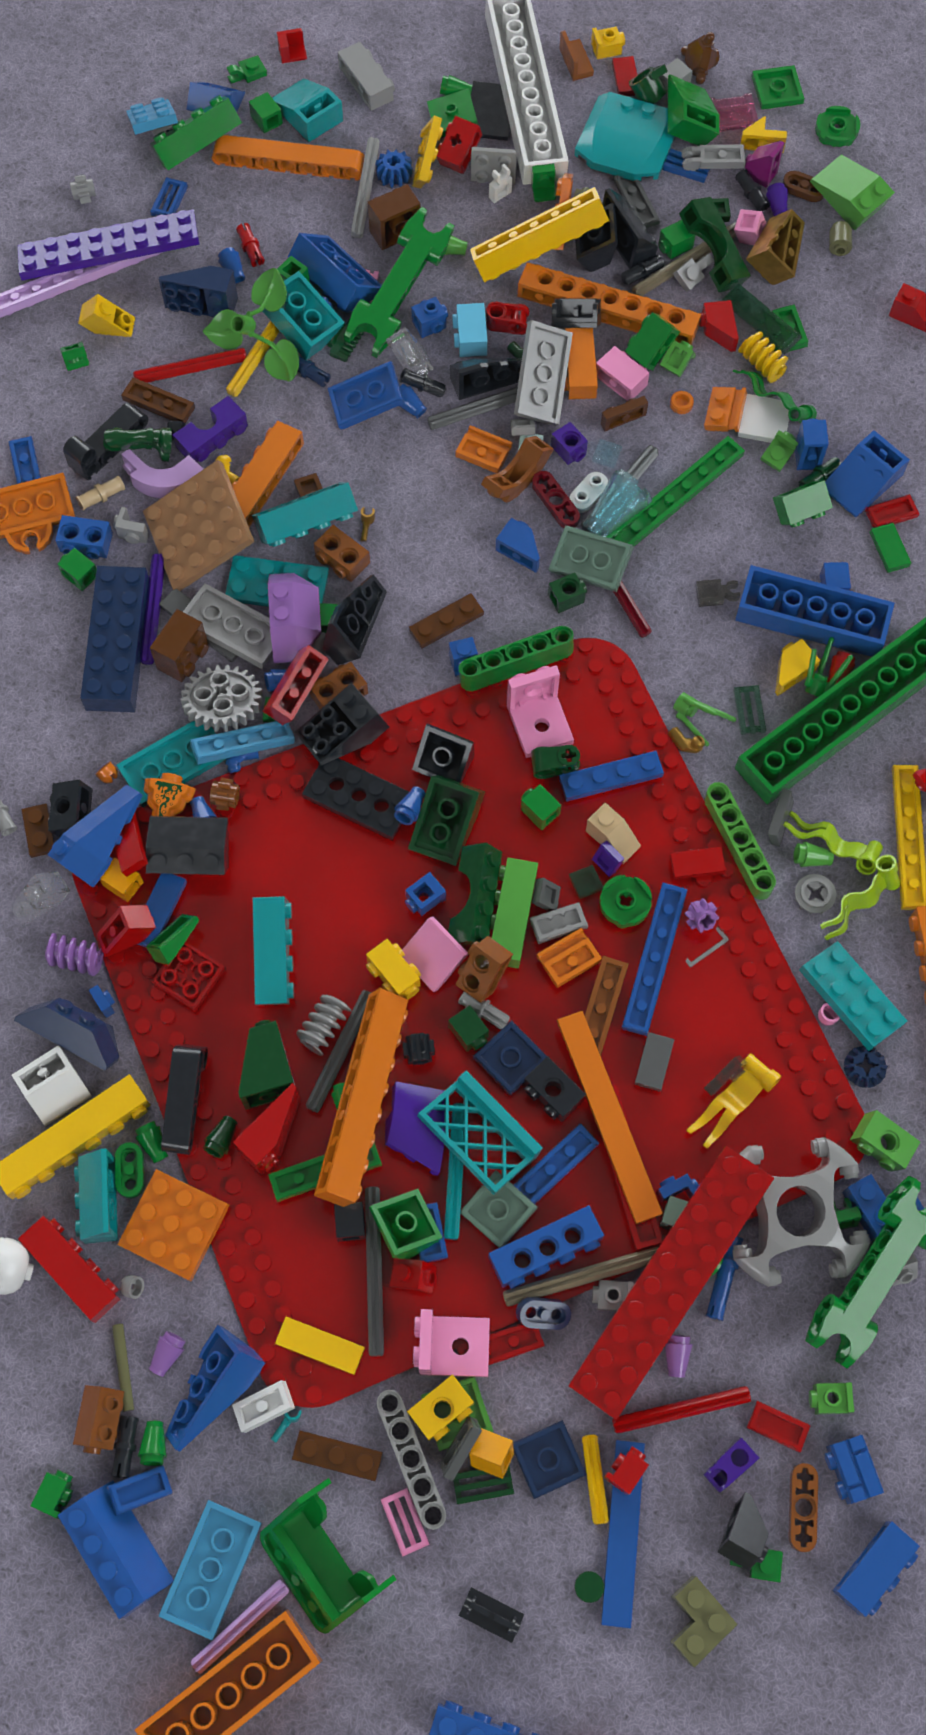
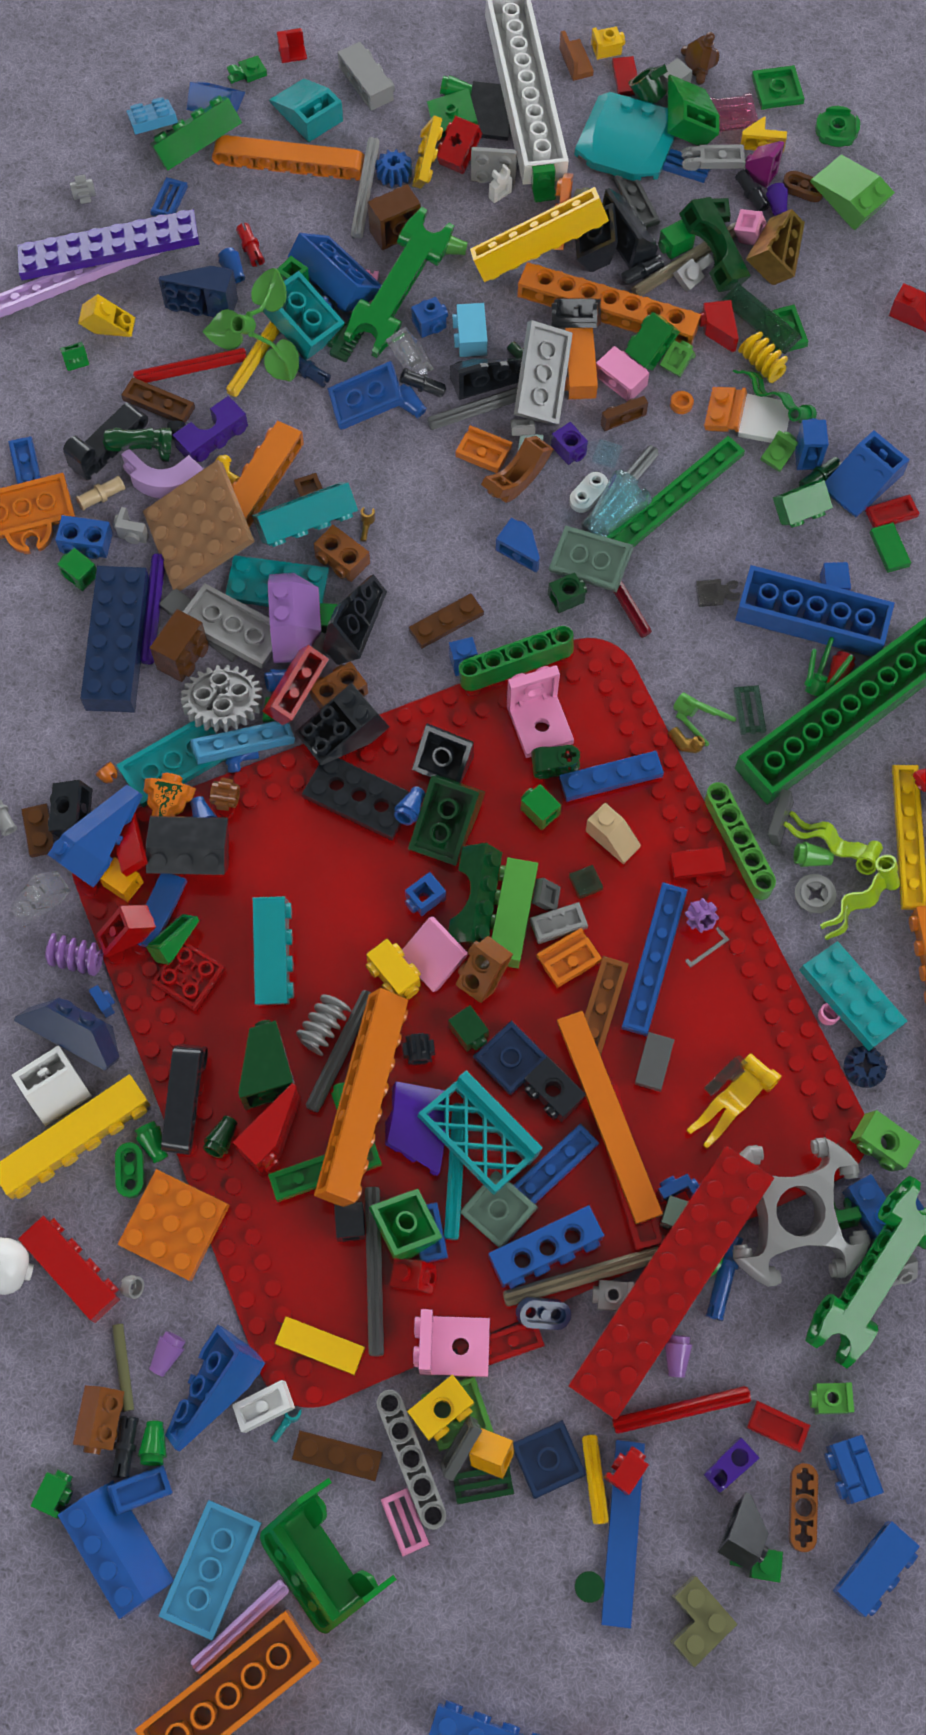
(96, 1197): teal slope -> none
(265, 112): green brick -> none
(485, 1010): light grey axle -> none
(491, 1615): black hinge -> none
(505, 317): red piece -> none
(555, 490): dark red beam -> none
(608, 858): dark purple tile -> none
(625, 915): green plate -> none
(793, 665): yellow slope -> none
(840, 238): olive brick -> none

